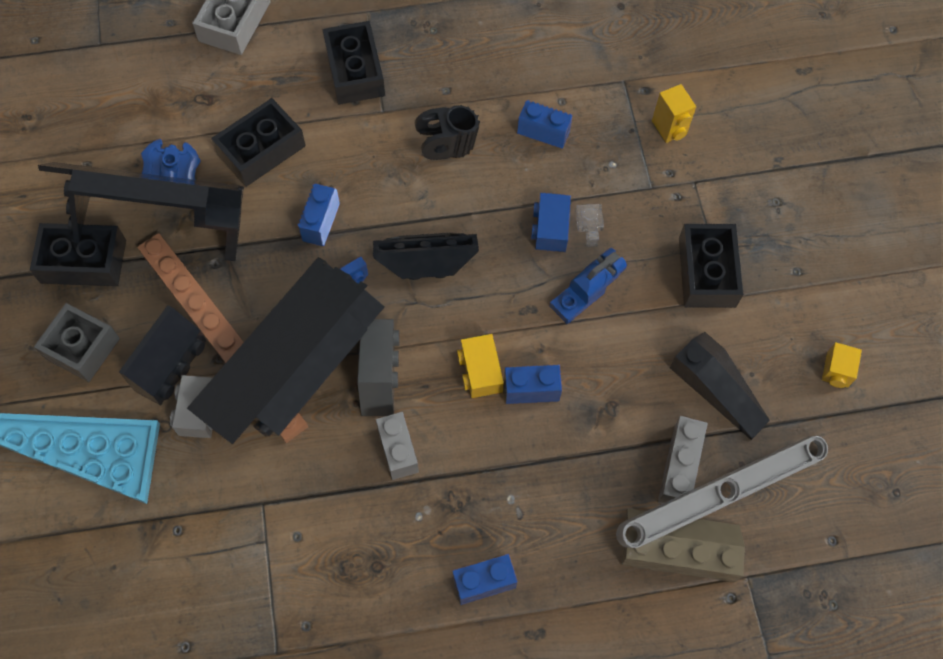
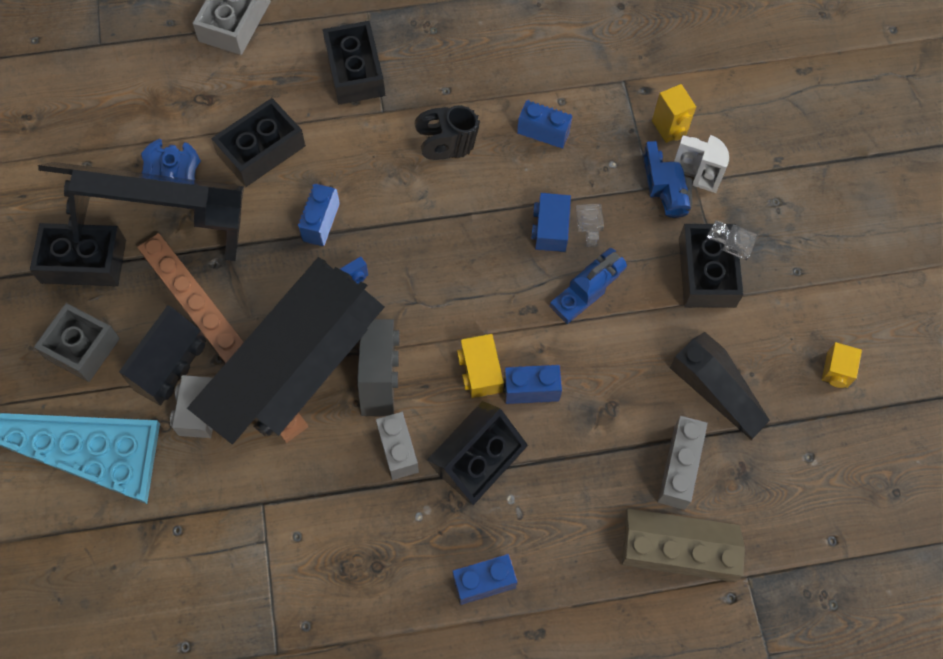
(426, 254): black wedge -> none
(478, 452): none -> black slope
(667, 182): none -> blue plate
(703, 161): none -> white brick
(708, 497): light grey beam -> none
(736, 240): none -> clear plate

